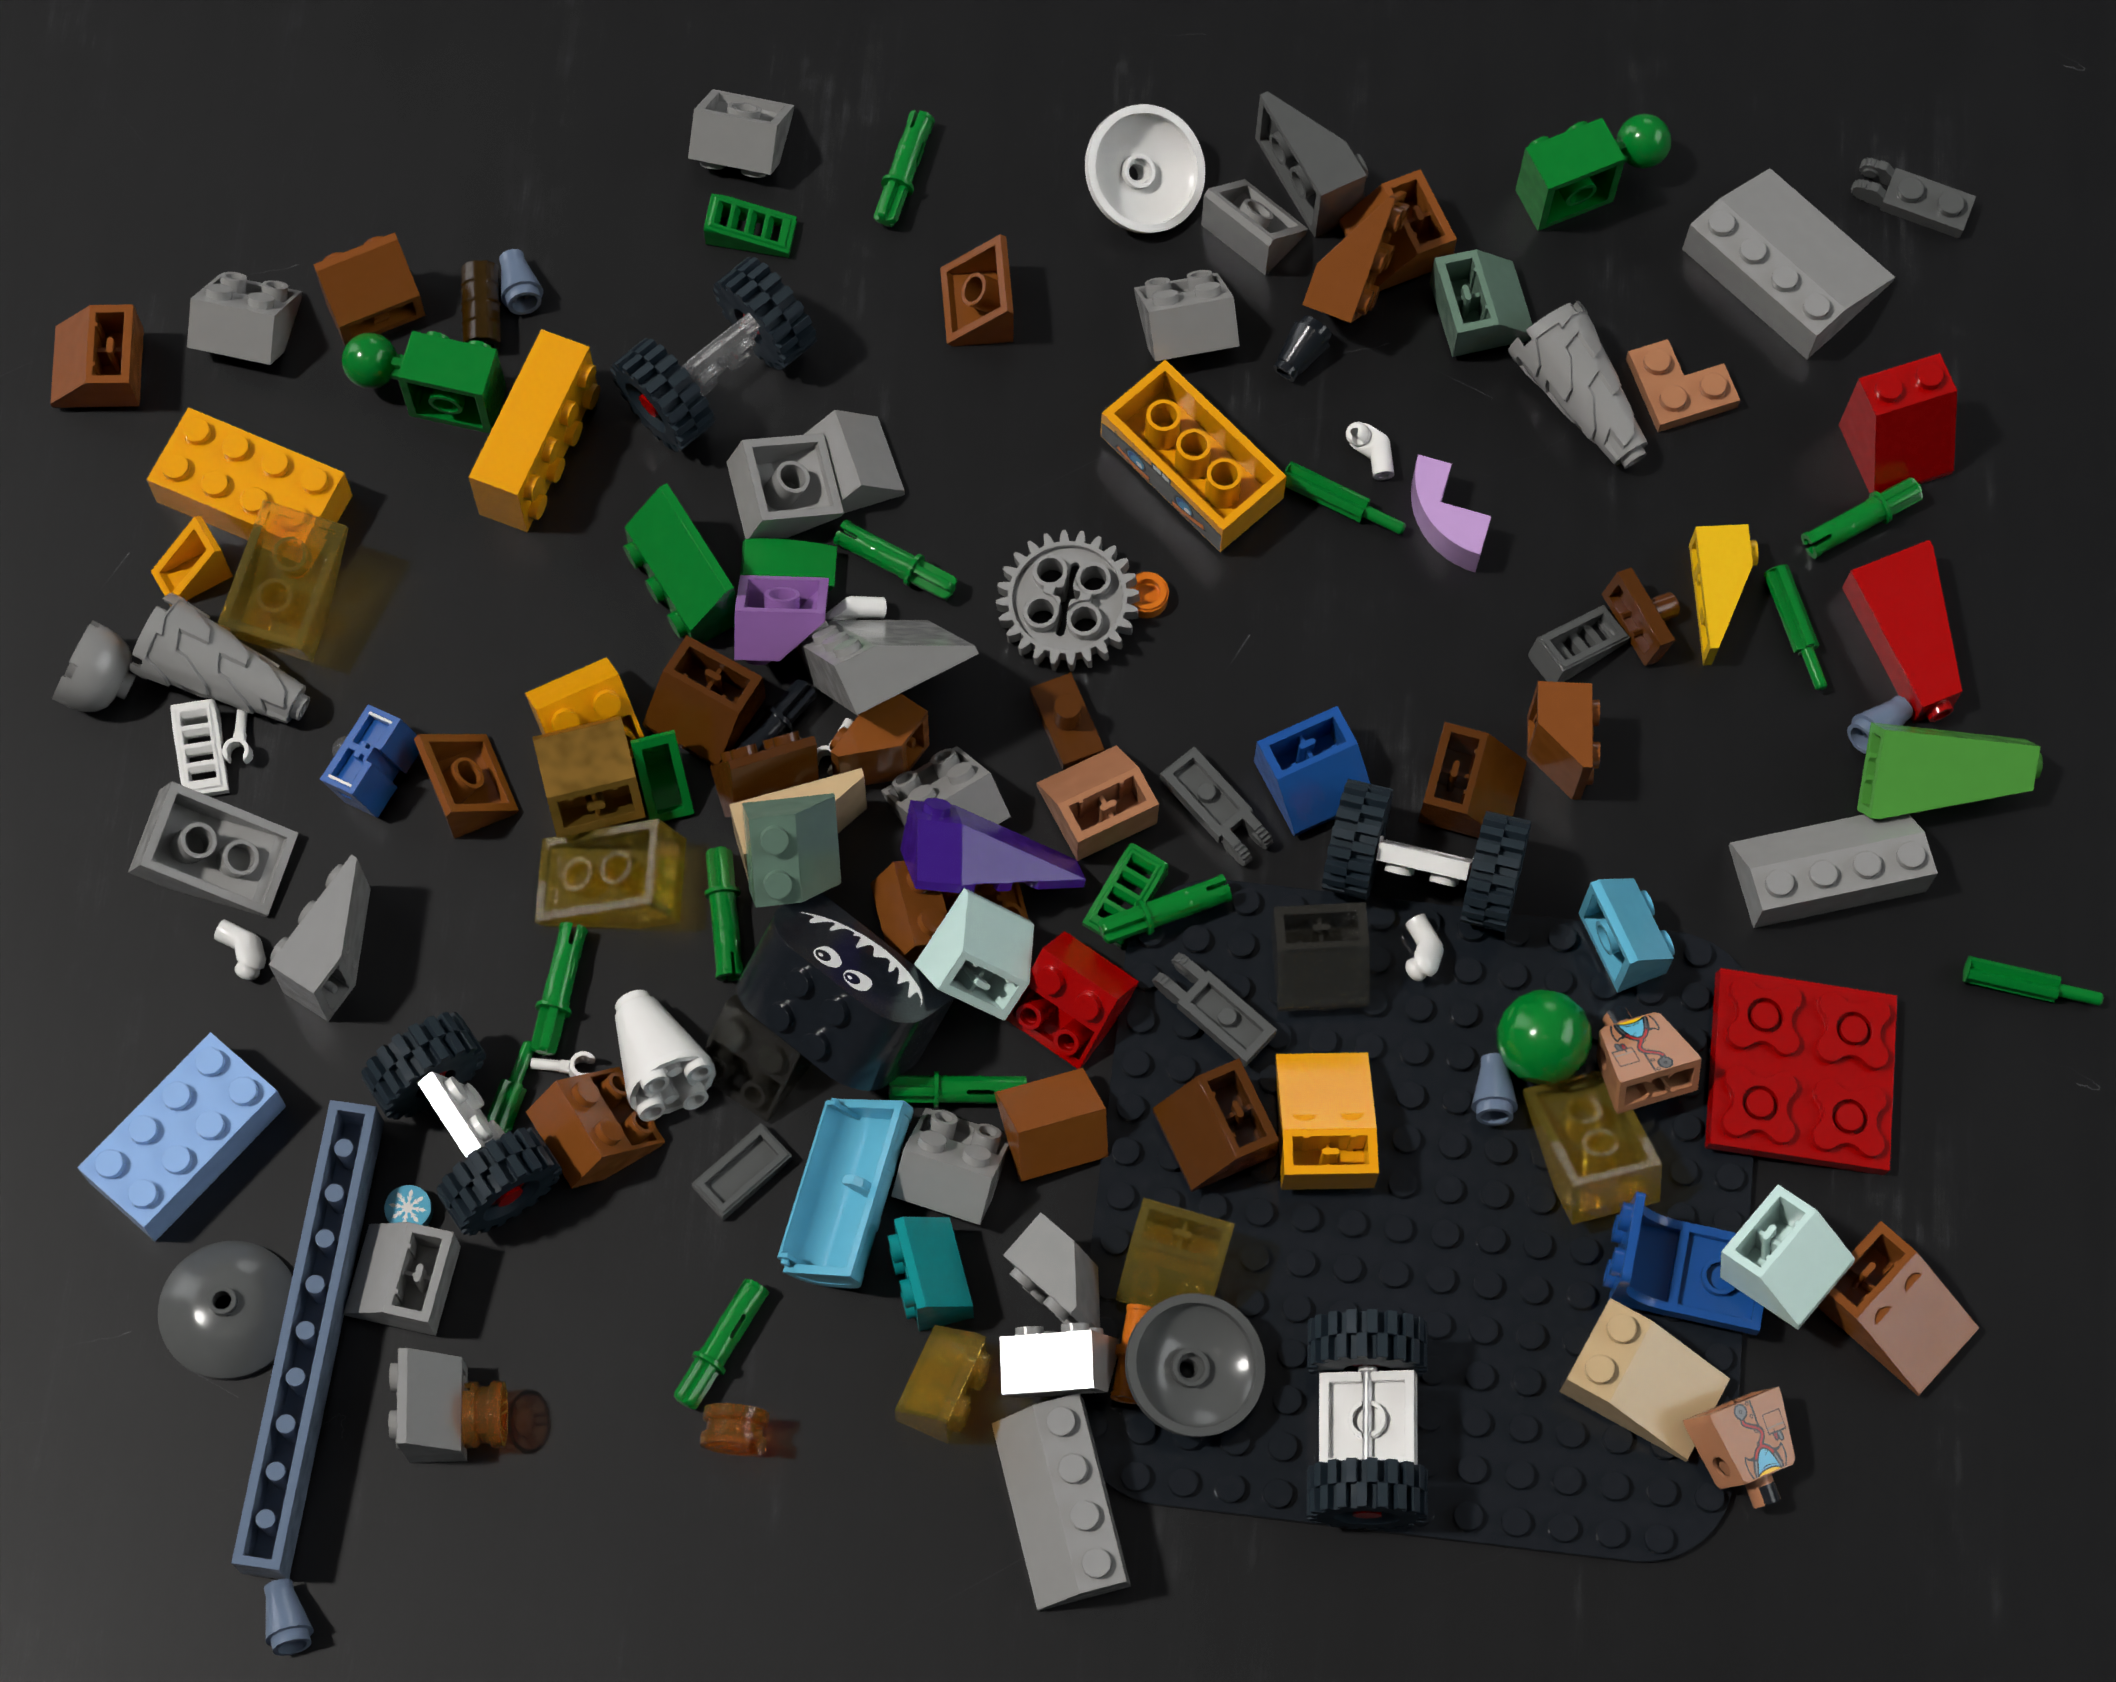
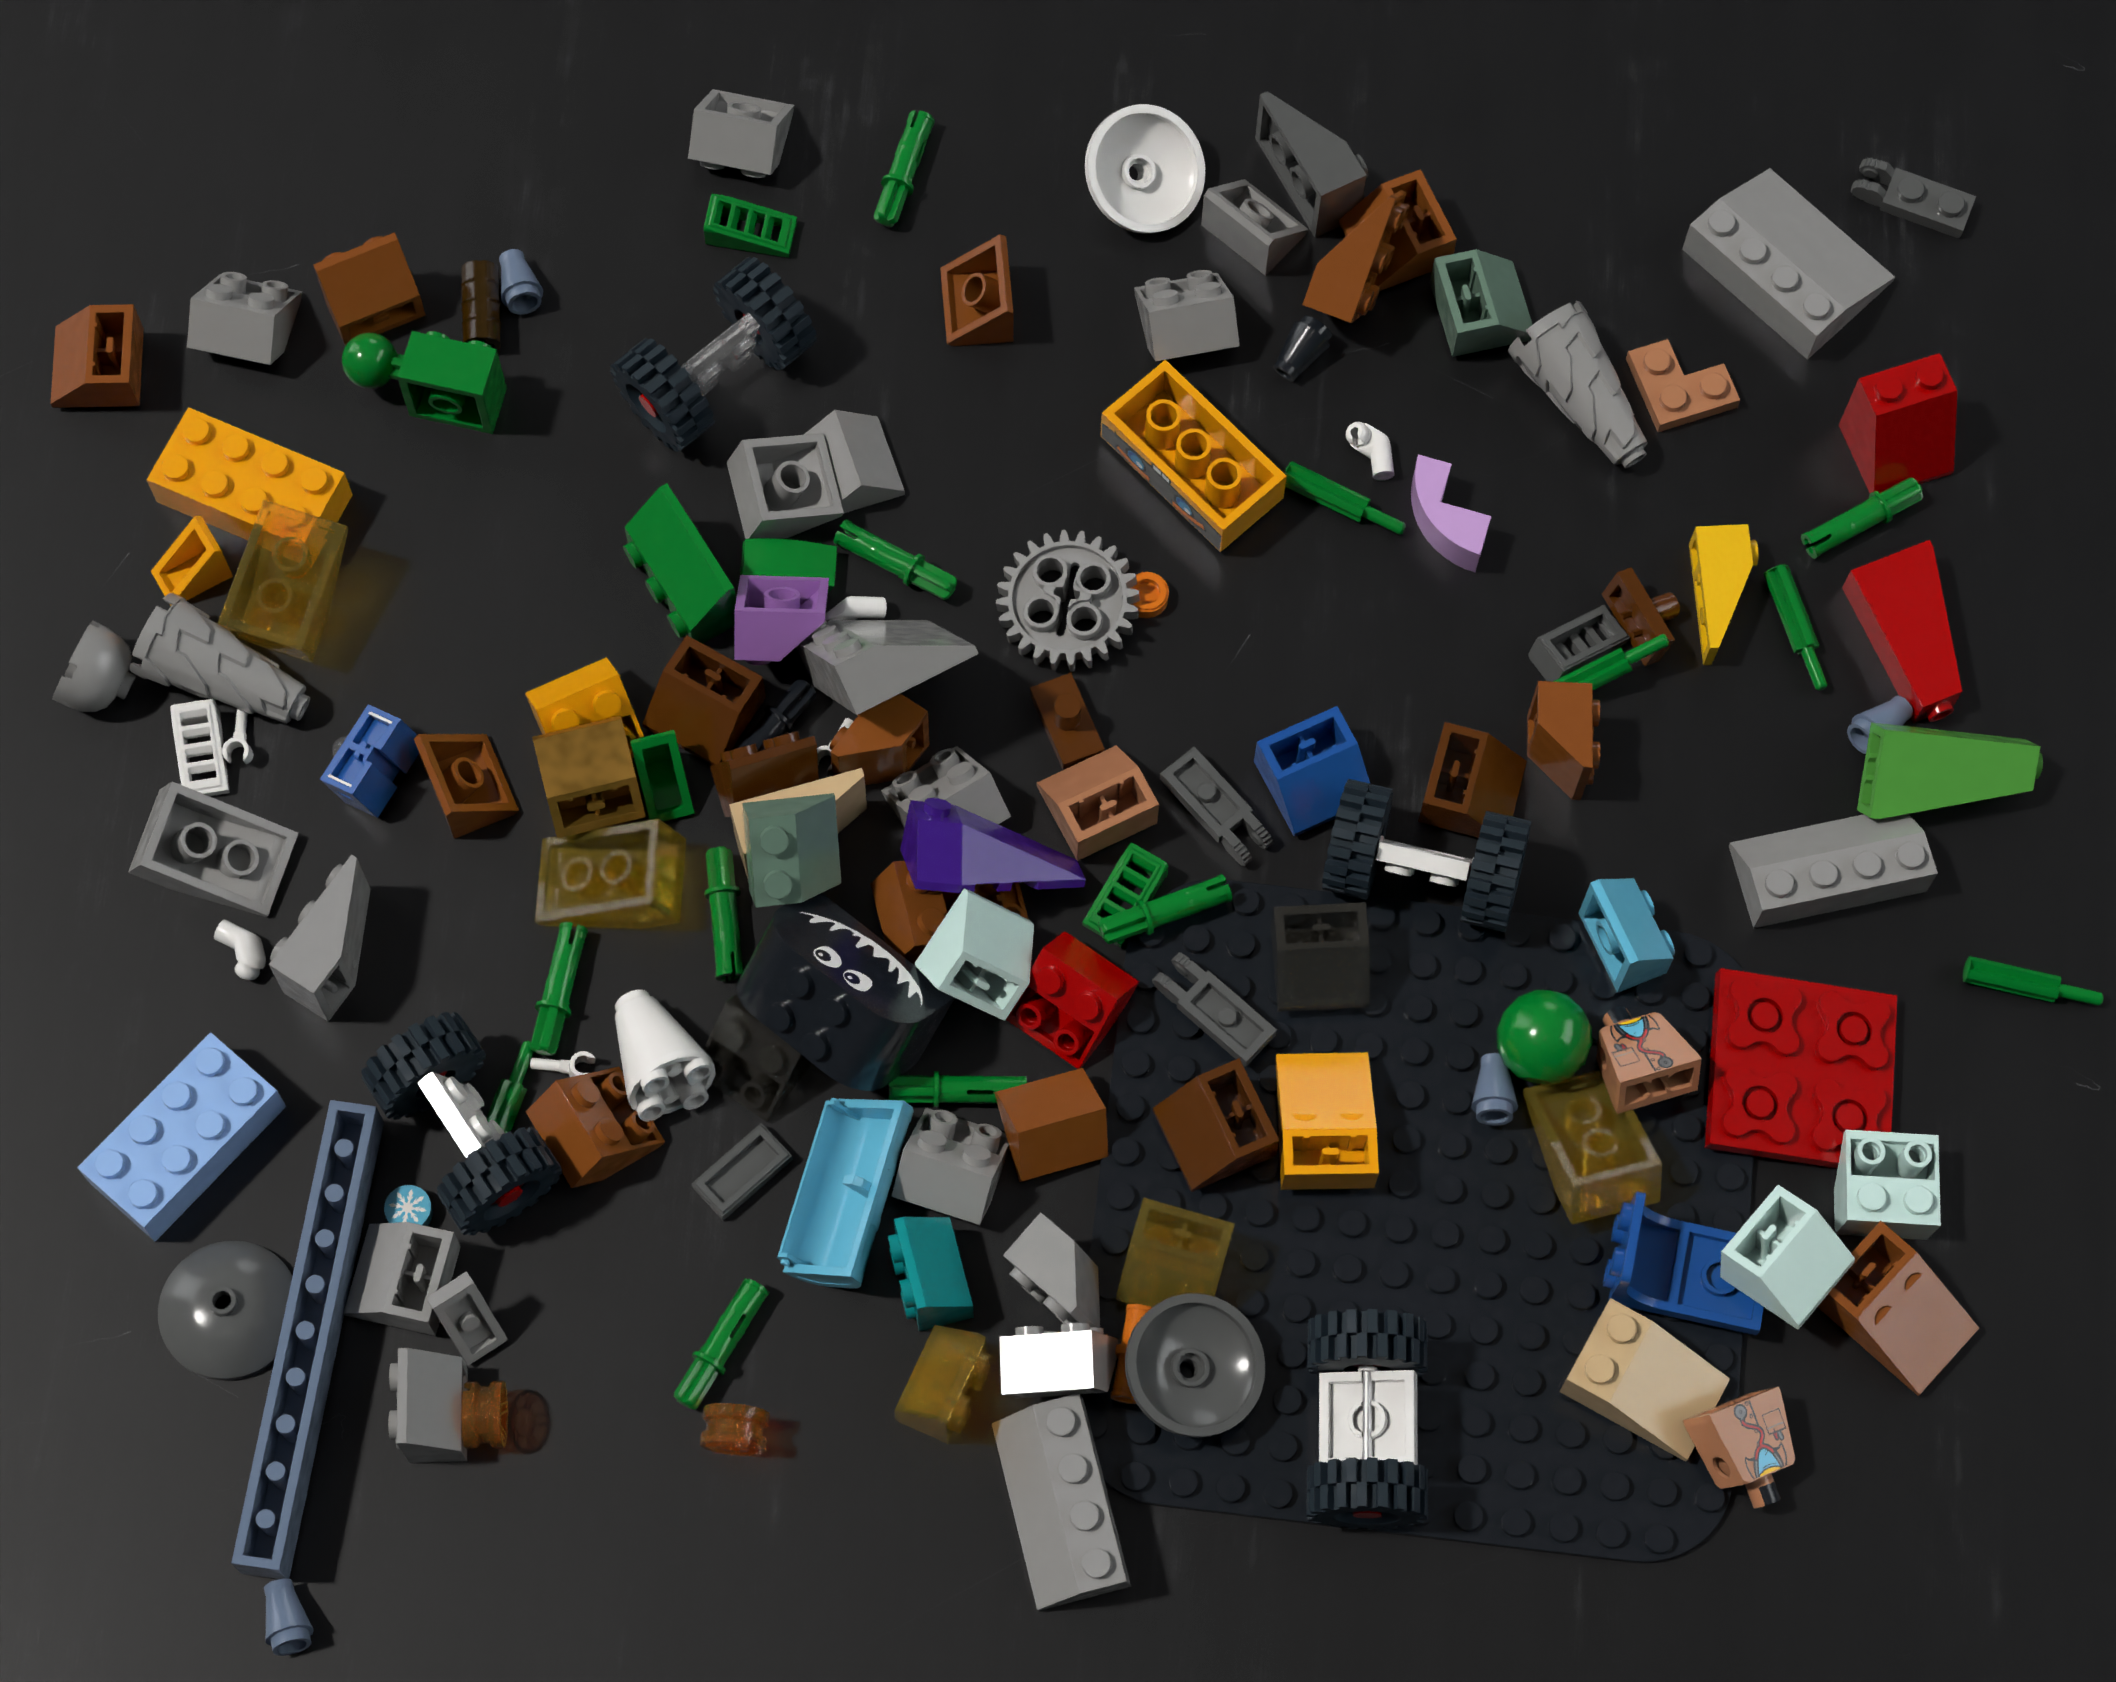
(467, 1318): none -> light grey plate
(535, 431): light orange brick -> none
(1428, 949): white arm -> none
(1584, 166): green brick -> none
(1614, 664): none -> green axle
(1888, 1181): none -> light aqua slope

